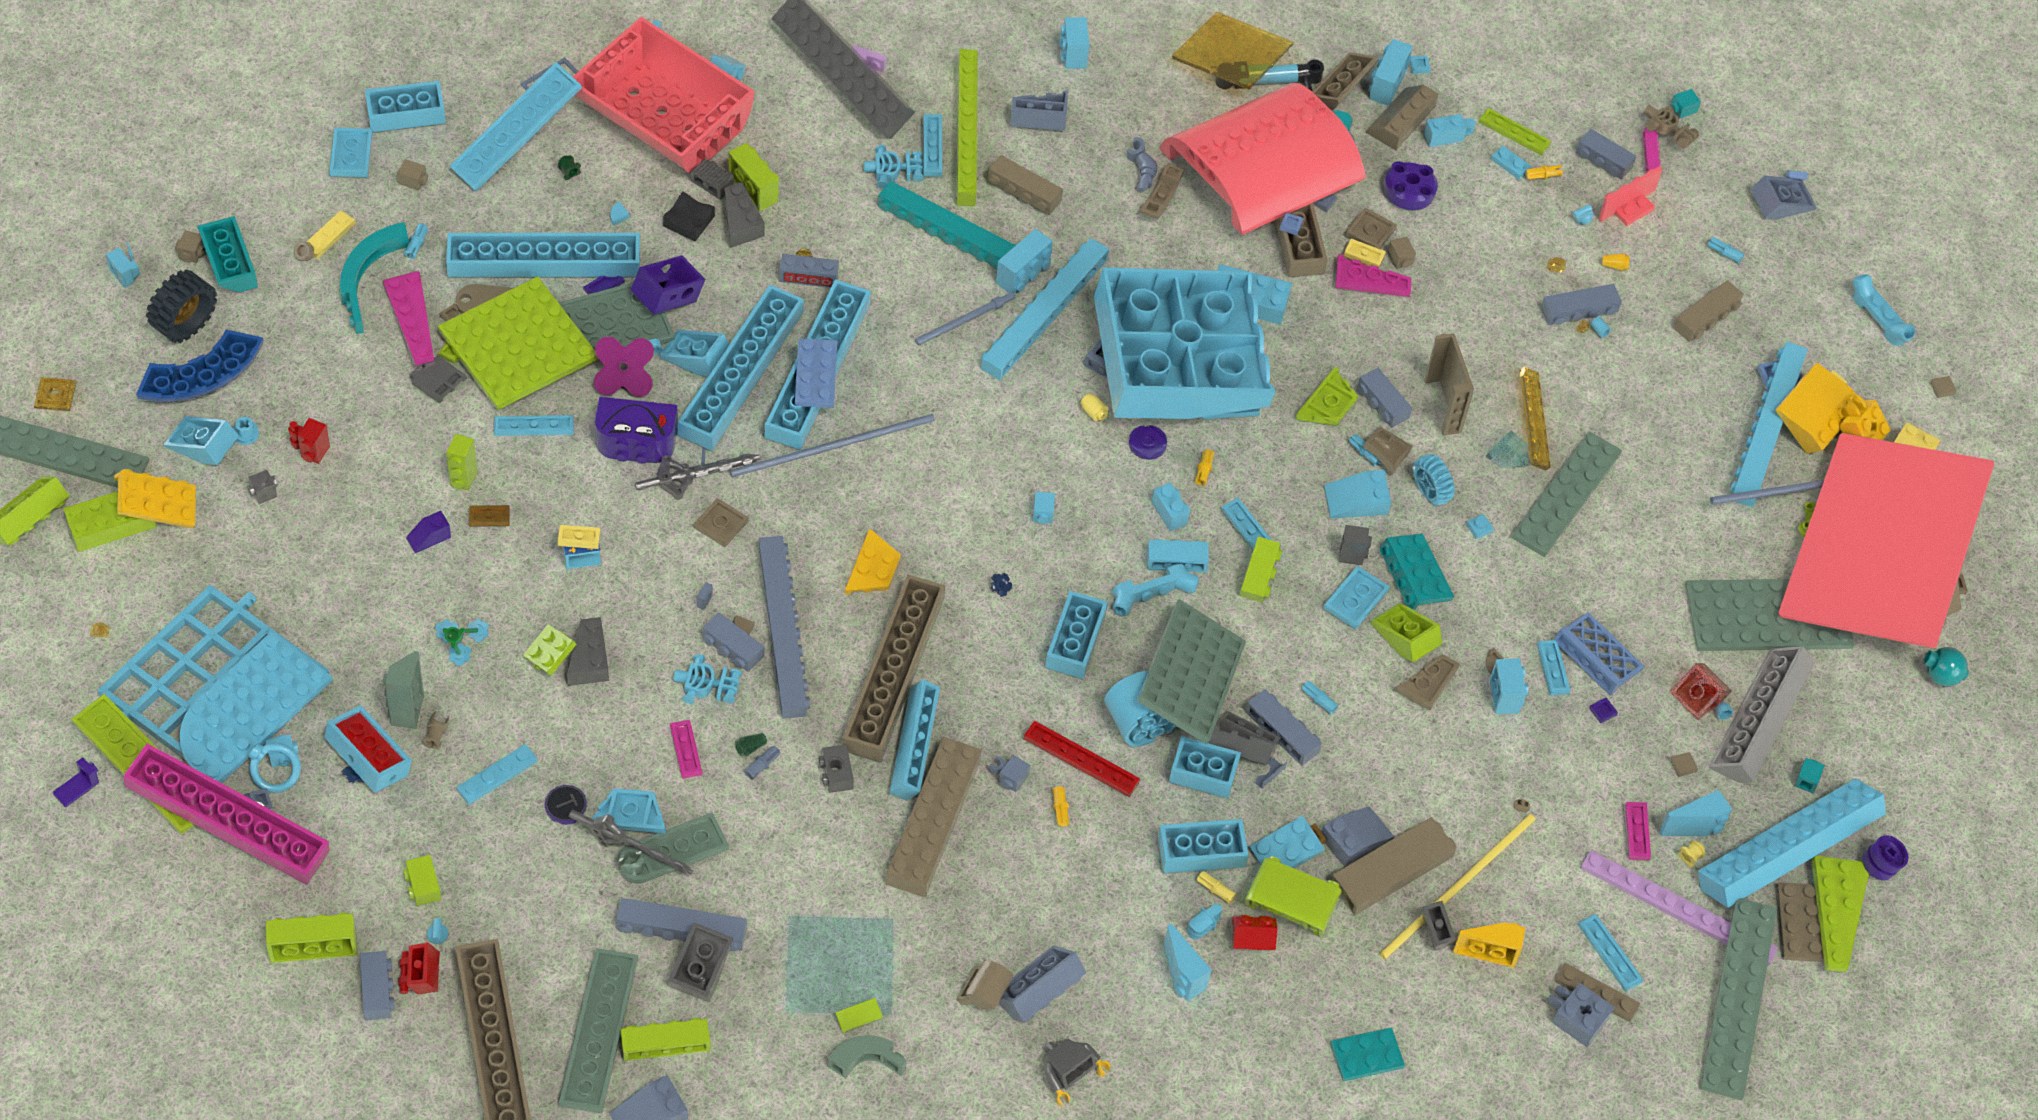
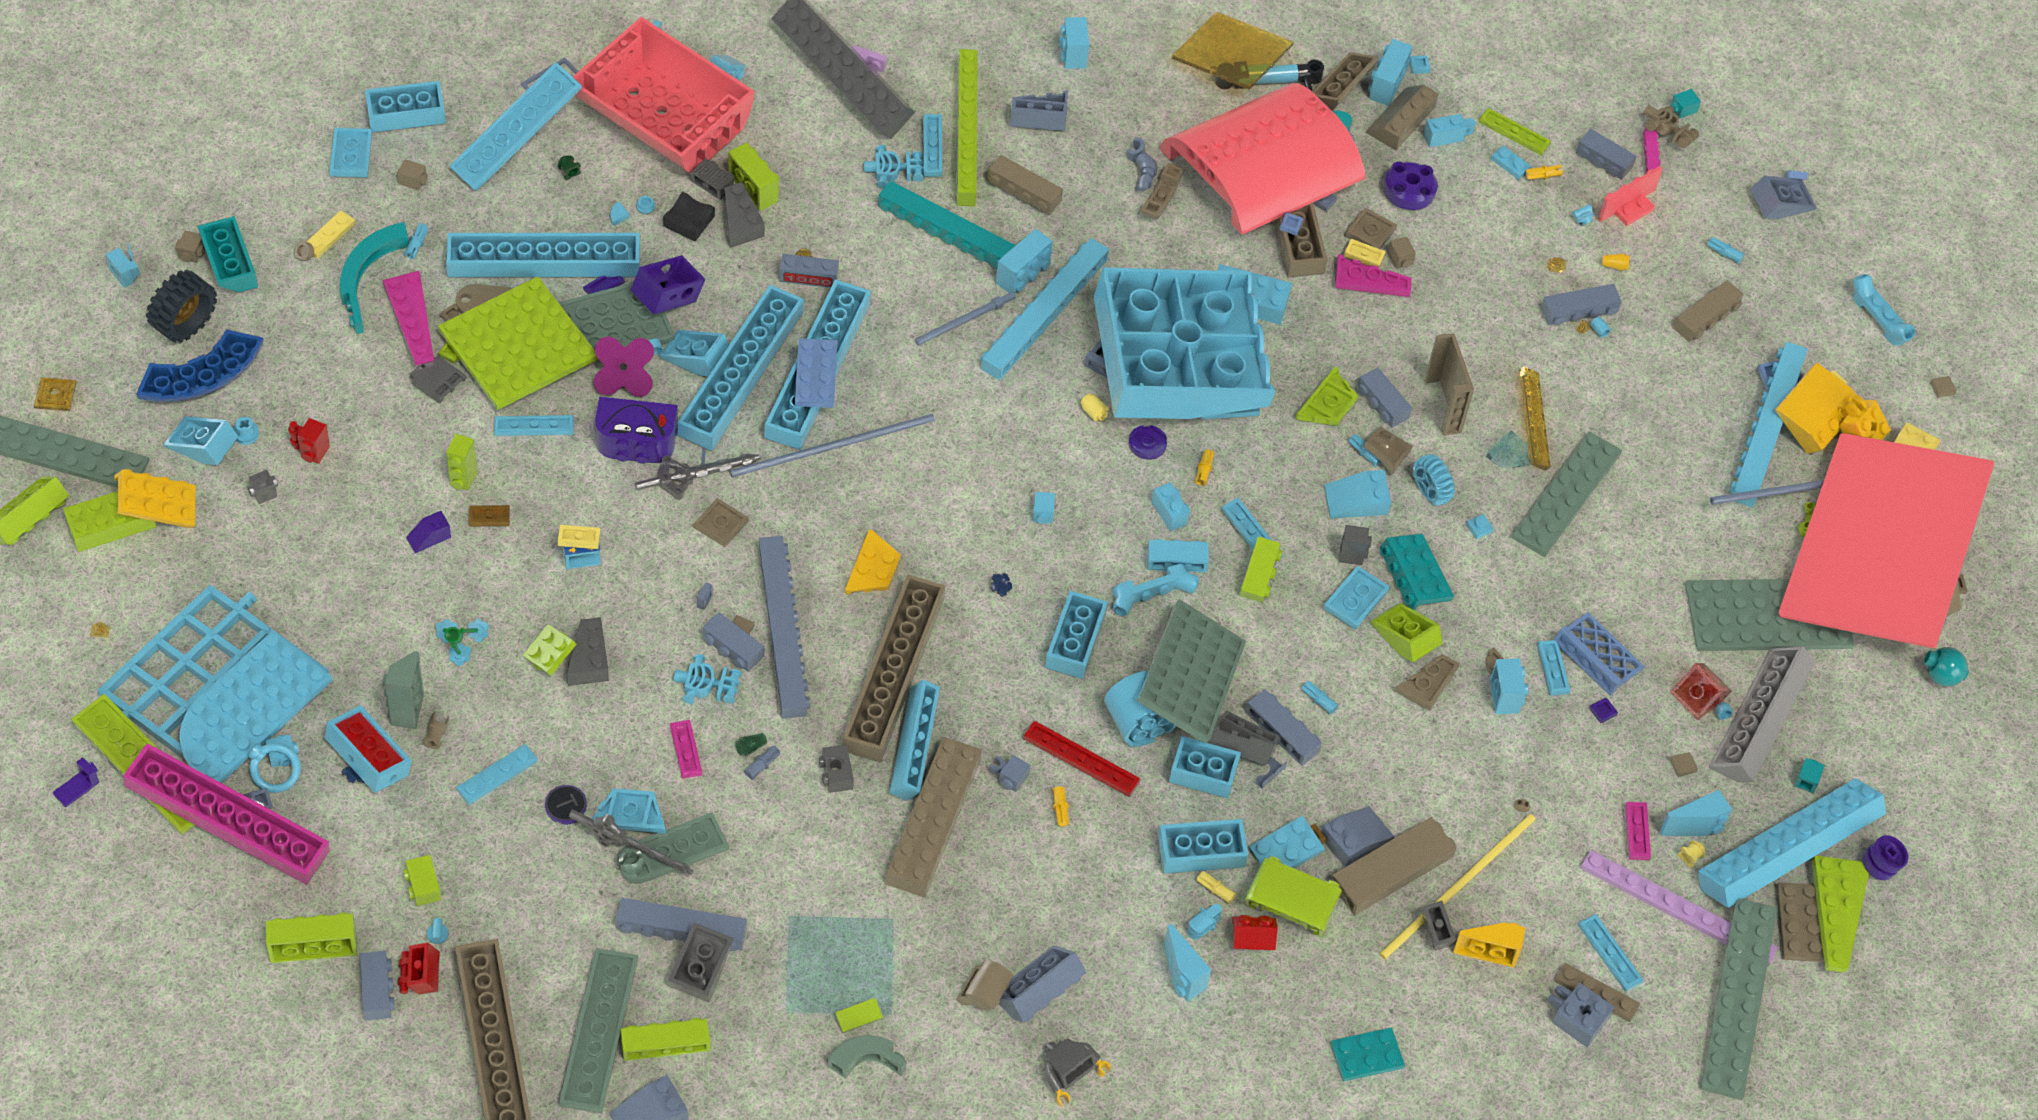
(645, 205): none -> medium azure plate

